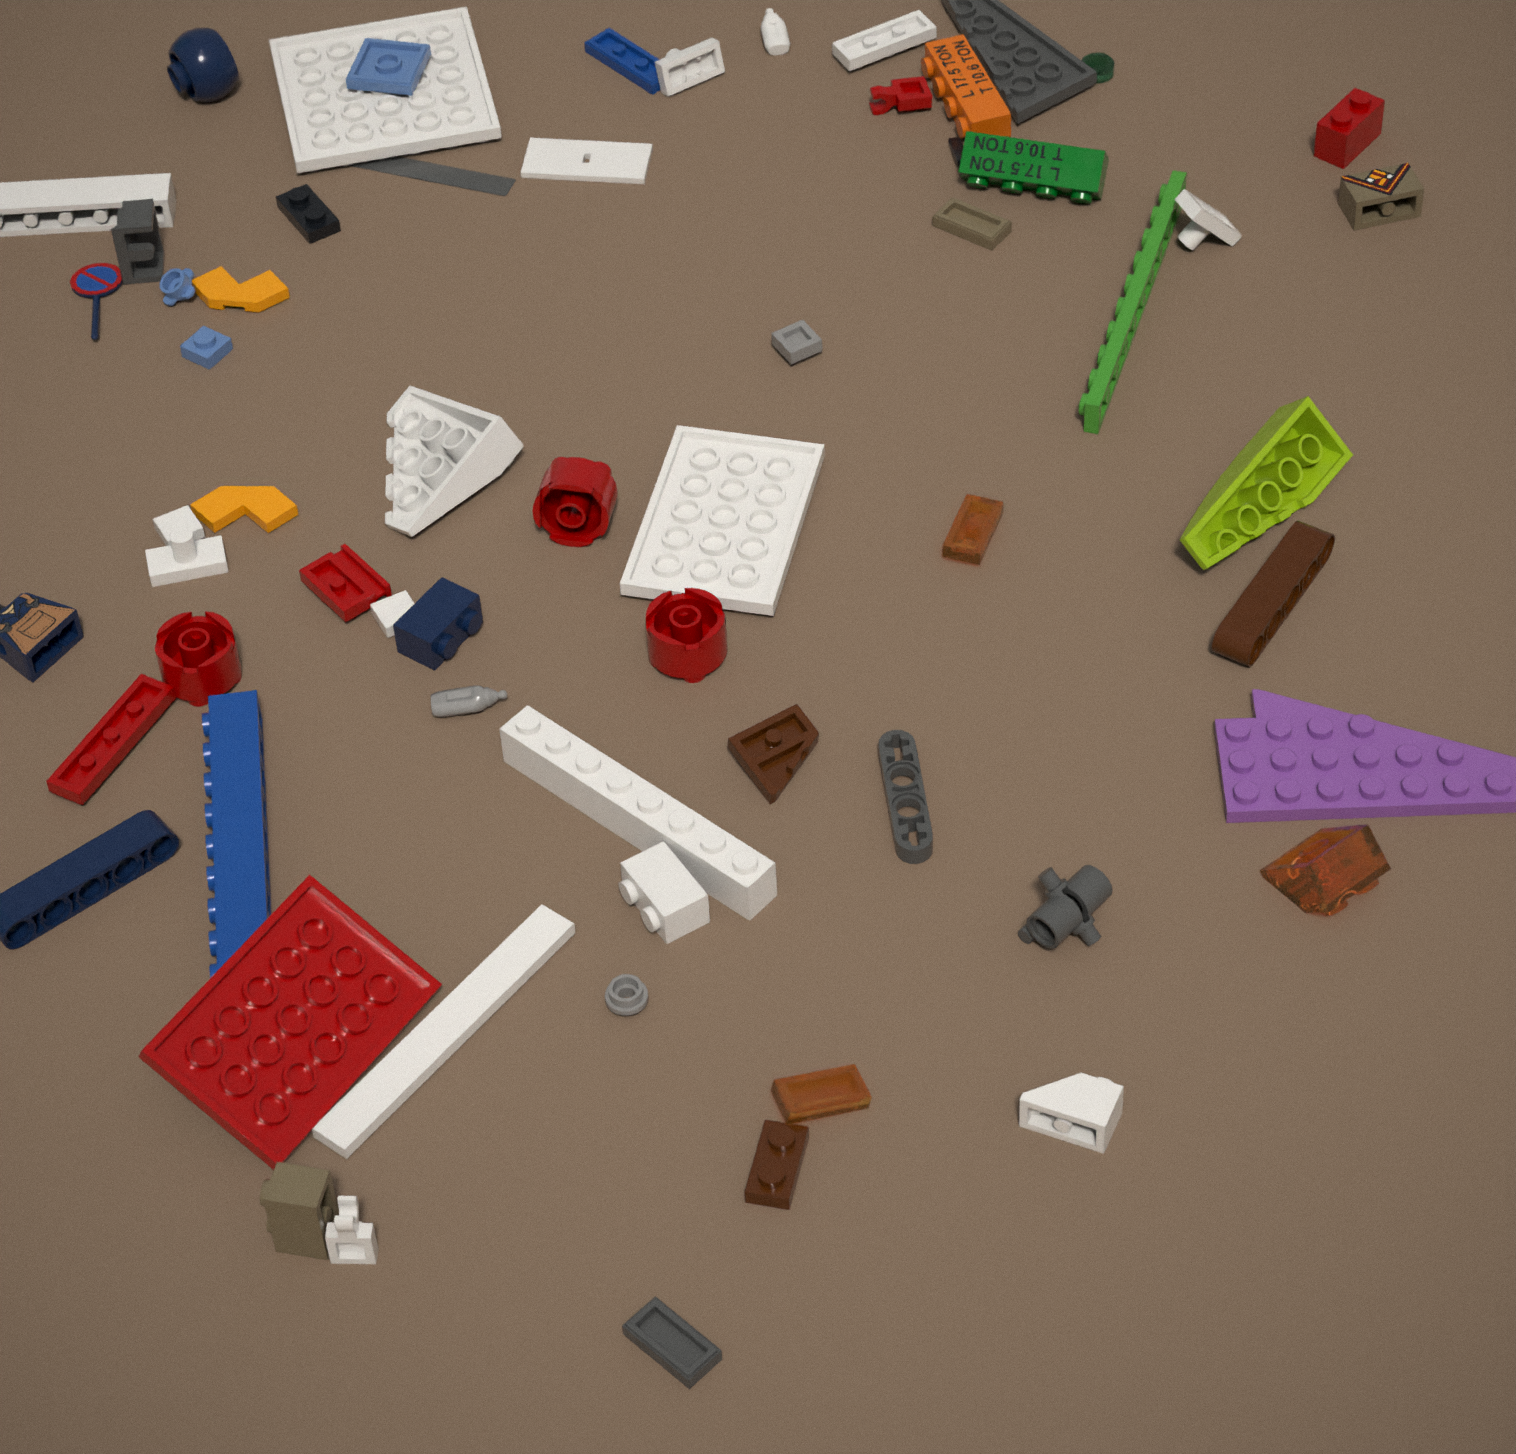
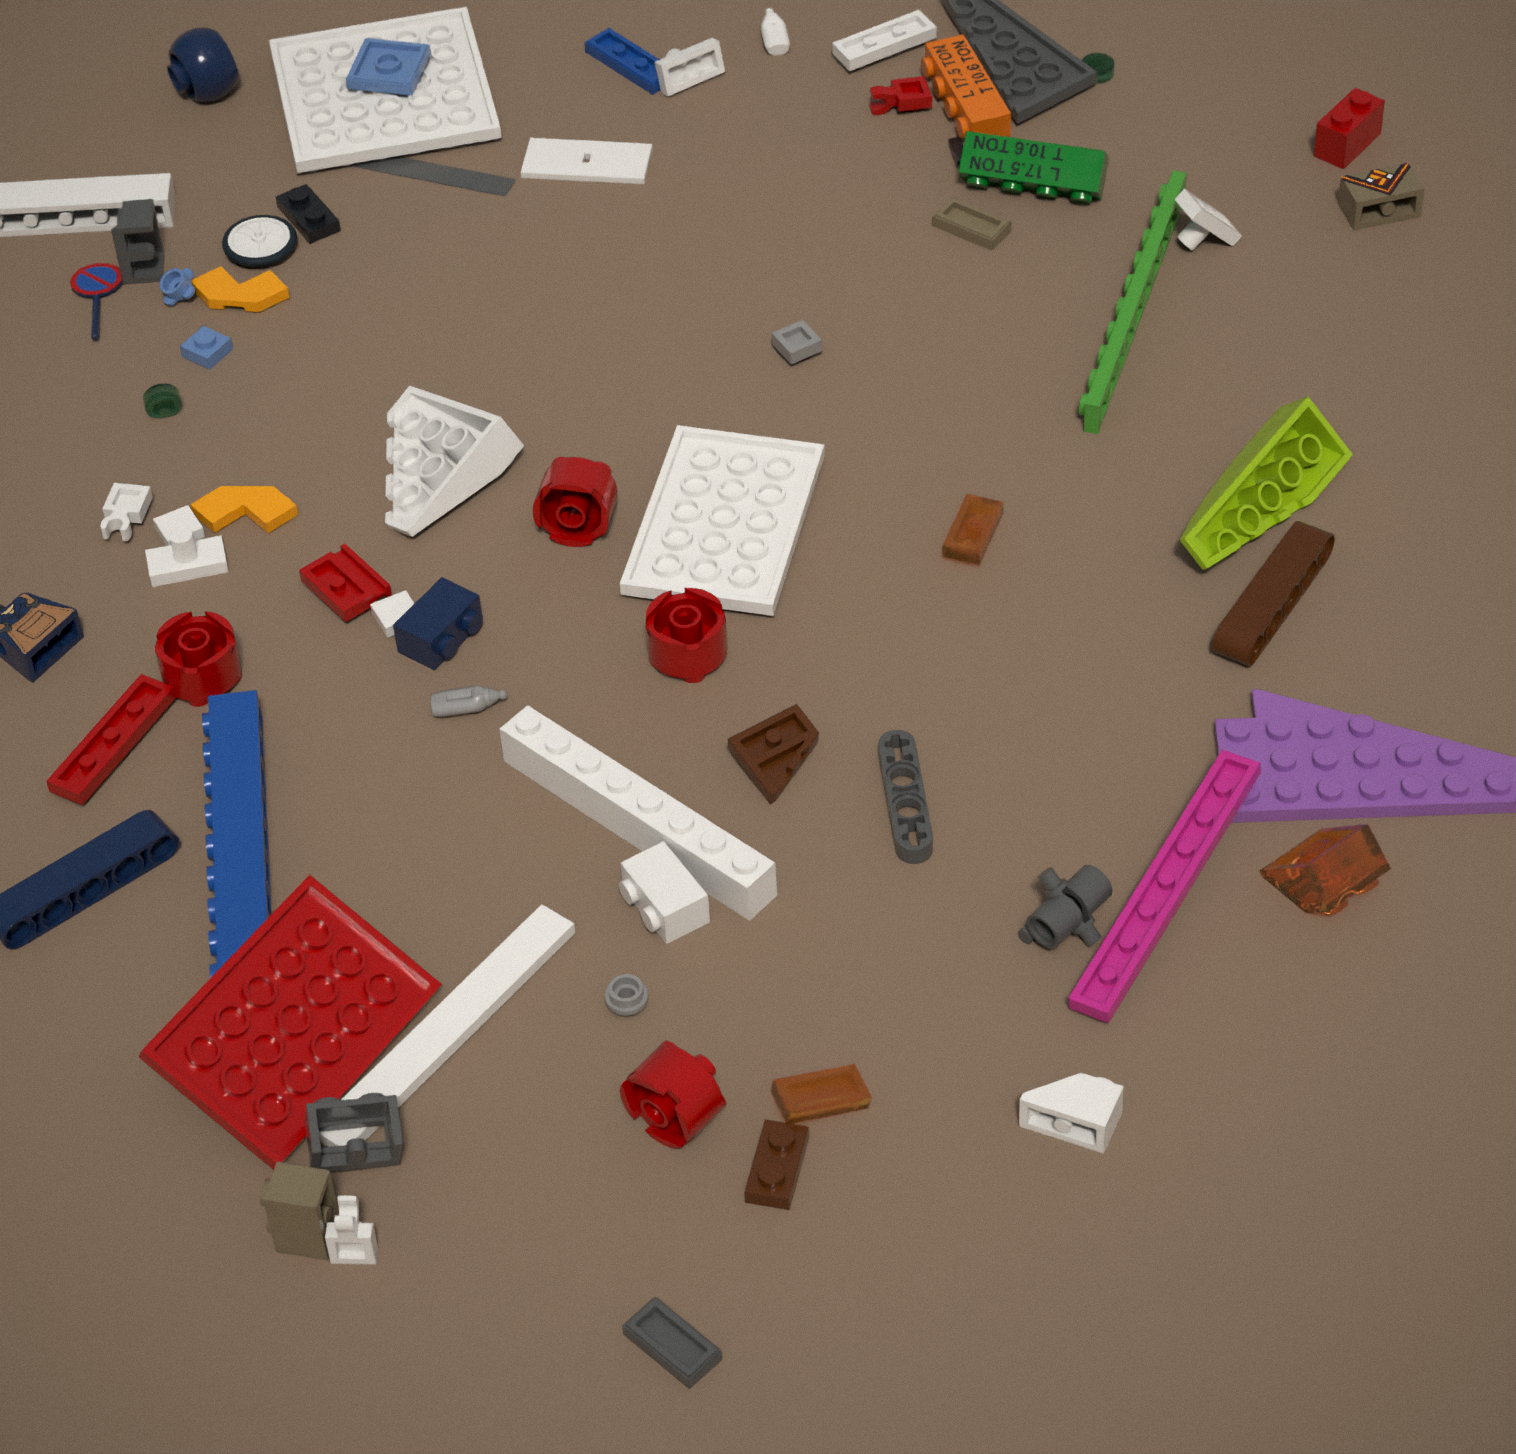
(125, 506): none -> white plate
(162, 400): none -> clear green tile
(259, 240): none -> white wheel
(337, 1114): none -> dark grey window
(673, 1094): none -> red brick
(1164, 886): none -> dark pink plate

